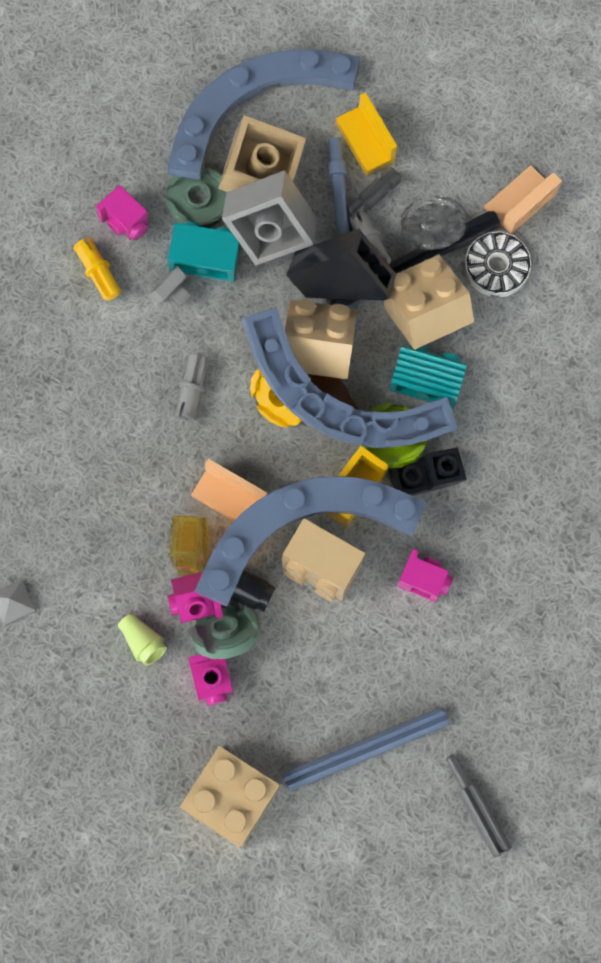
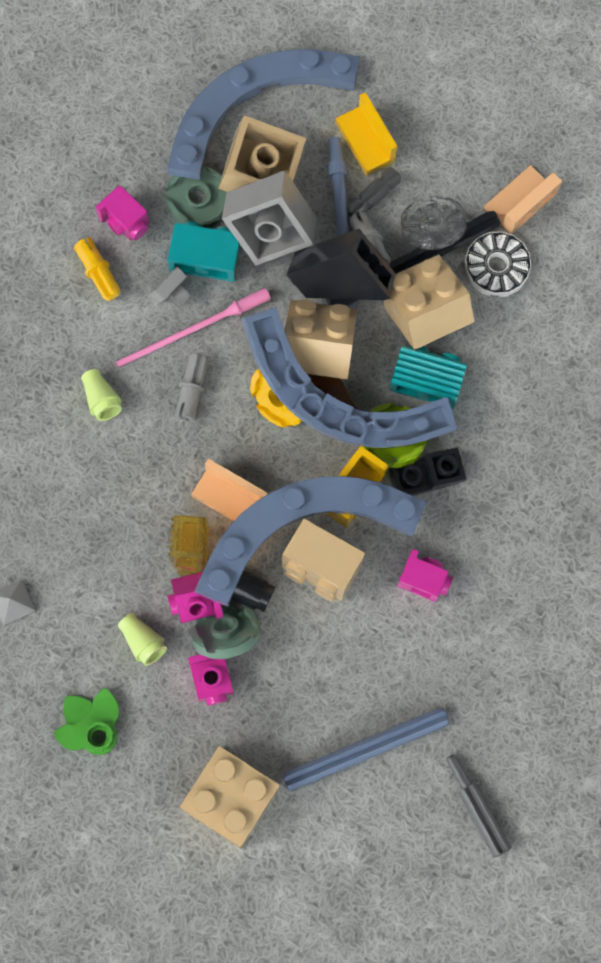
(86, 719): none -> bright green plate
(101, 397): none -> yellowish green cone
(235, 308): none -> bright pink piece

